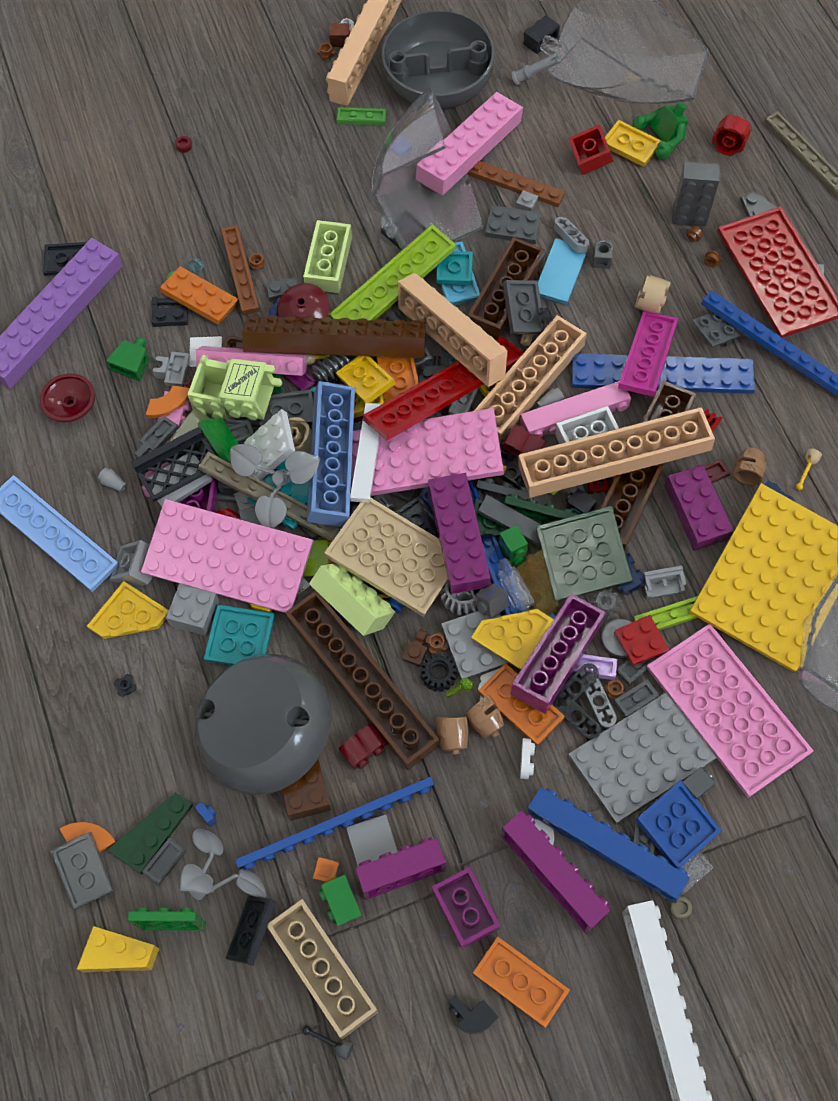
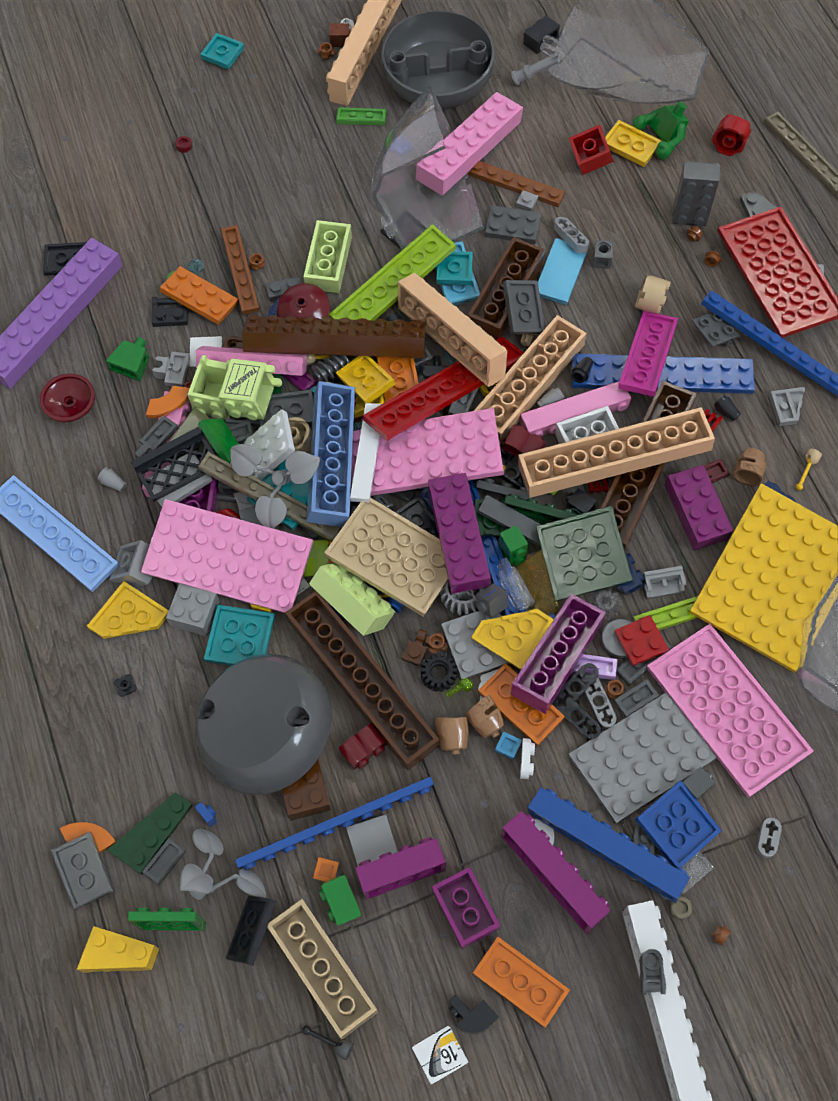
(222, 51): none -> teal plate
(440, 1054): none -> sticker
(508, 745): none -> dark azure plate
(545, 316): black plate -> none
(582, 370): none -> black cone
(652, 974): none -> dark grey piece
(721, 934): none -> dark orange plate
(727, 408): none -> black cone
(773, 839): none -> light grey beam
(787, 405): none -> light grey wing

